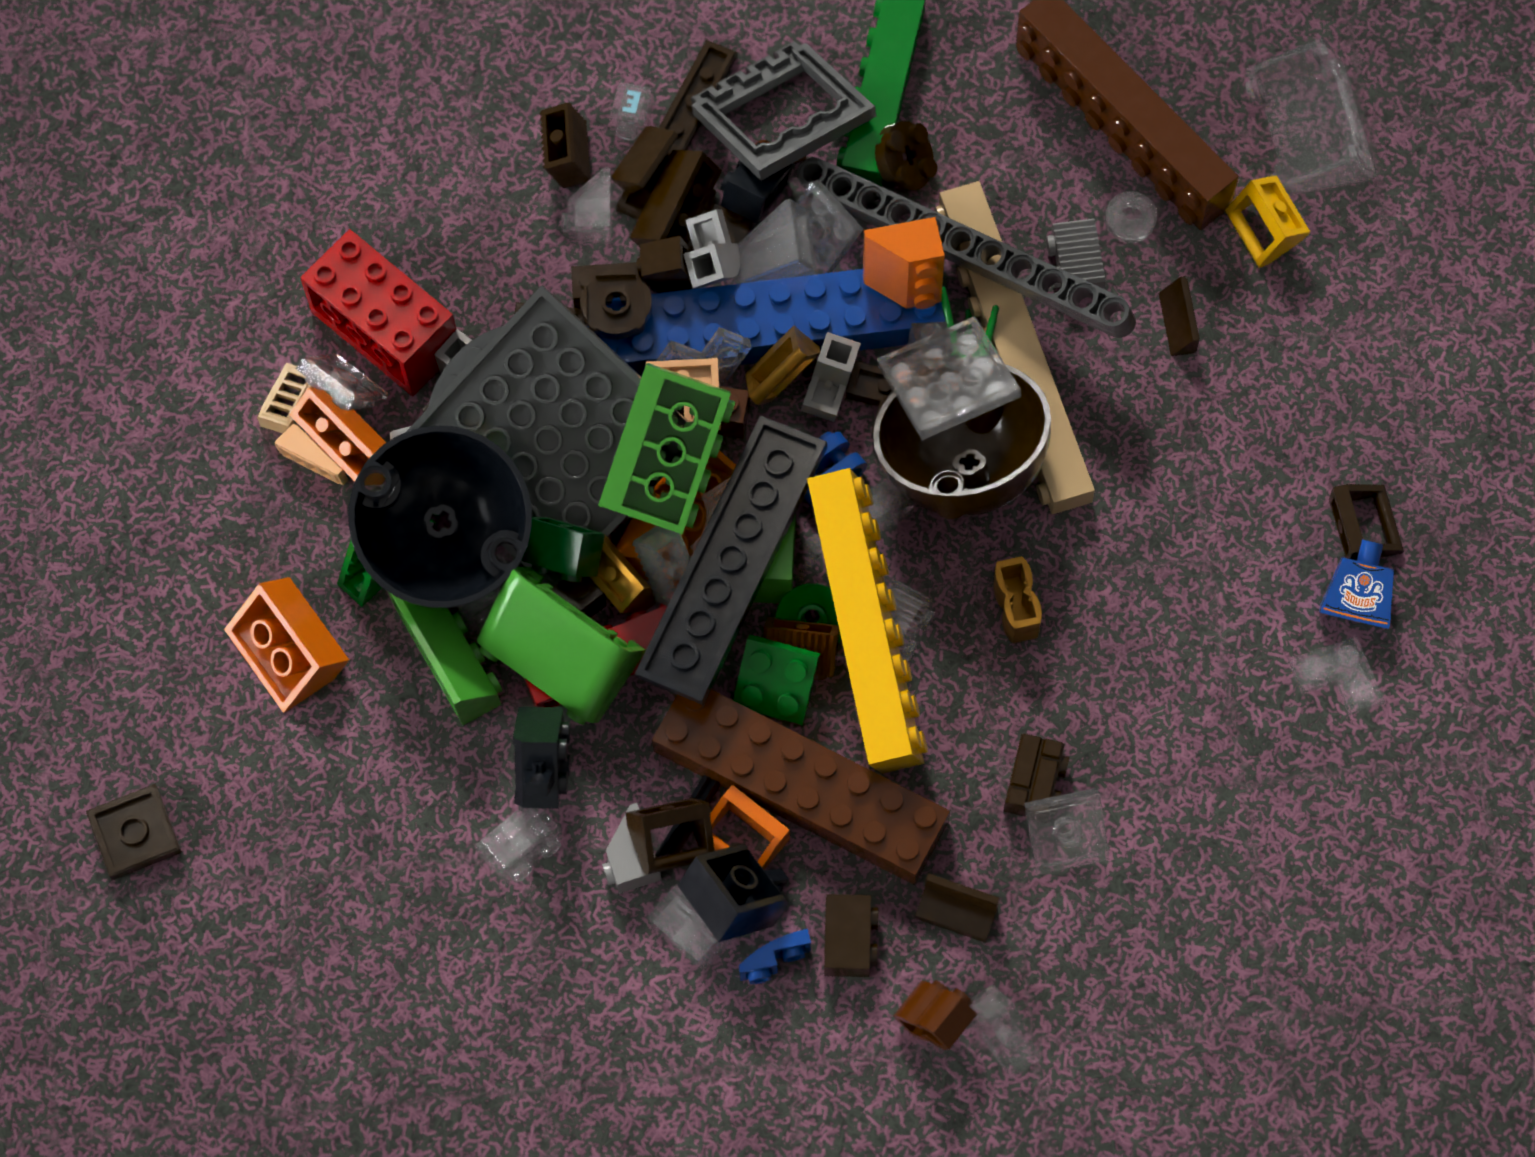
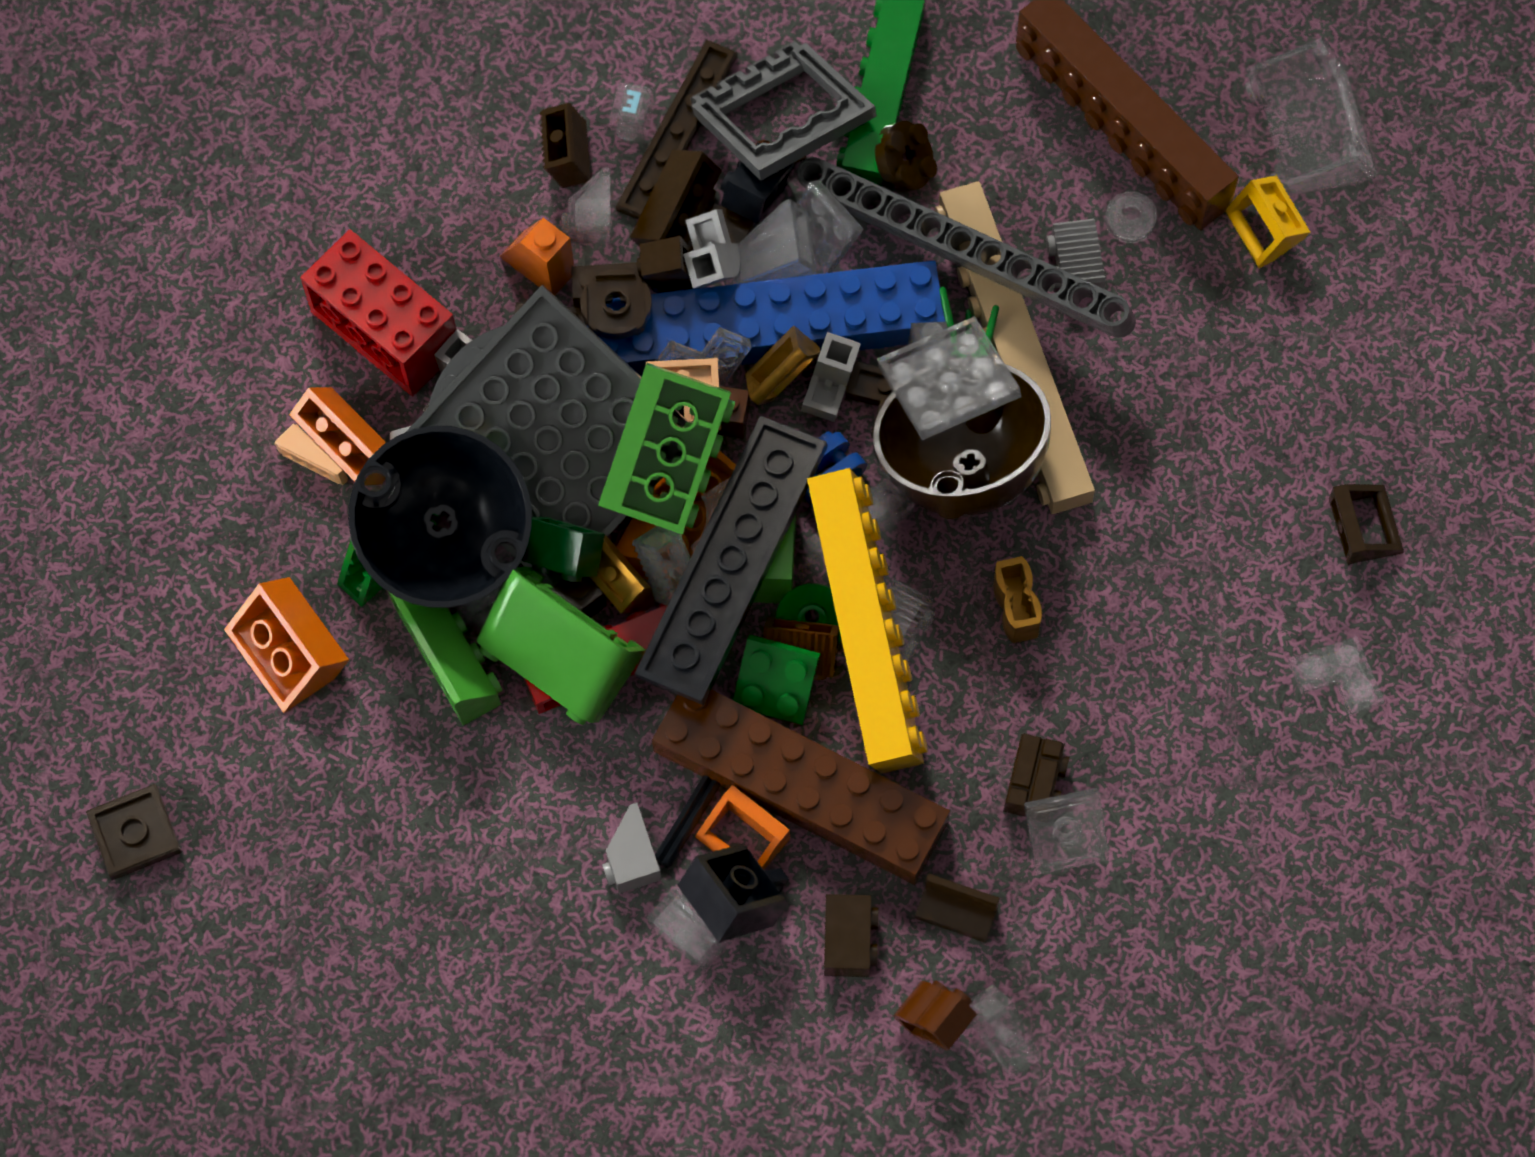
(266, 416): tan slope -> none
(341, 381): clear plate -> none
(519, 843): clear brick -> none
(541, 757): black hinge -> none
(542, 255): none -> orange slope
(643, 158): dark brown slope -> none
(644, 820): dark brown tile -> none
(762, 963): blue slope -> none
(905, 262): orange slope -> none
(1179, 317): dark brown slope -> none
(1361, 588): blue torso -> none

